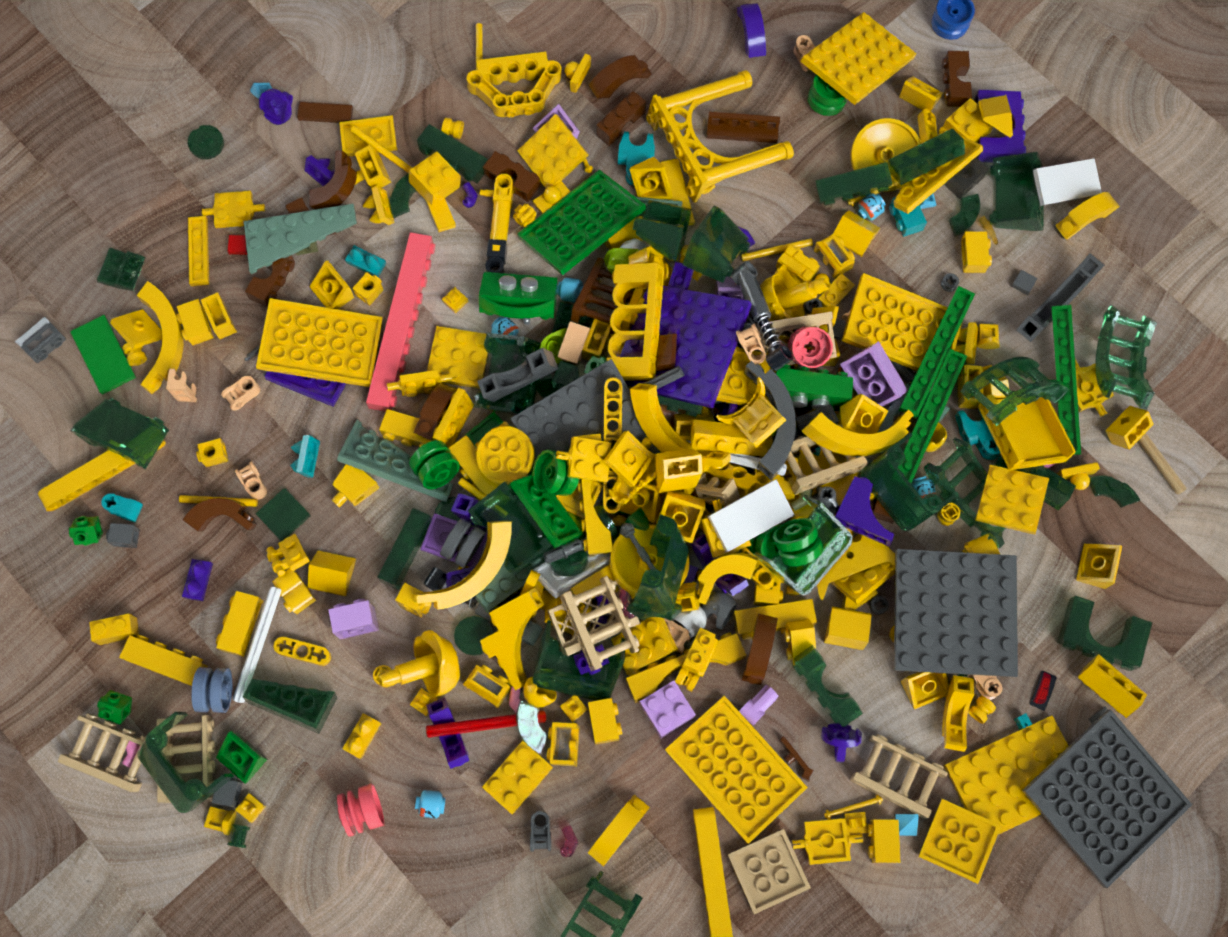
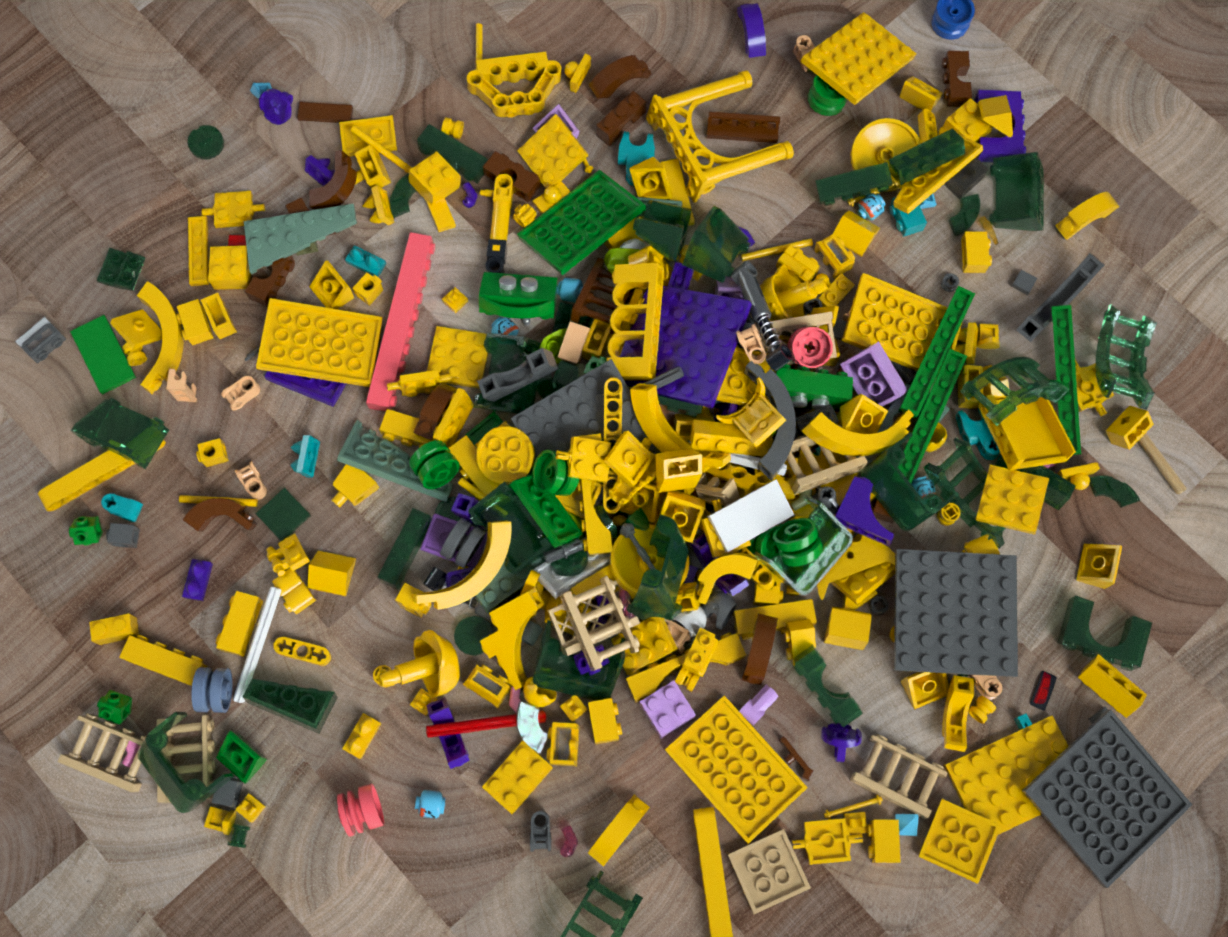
(229, 267): none -> yellow brick
(353, 619): lavender brick -> none
(666, 352): reddish brown tile -> none
(1067, 182): white tile -> none

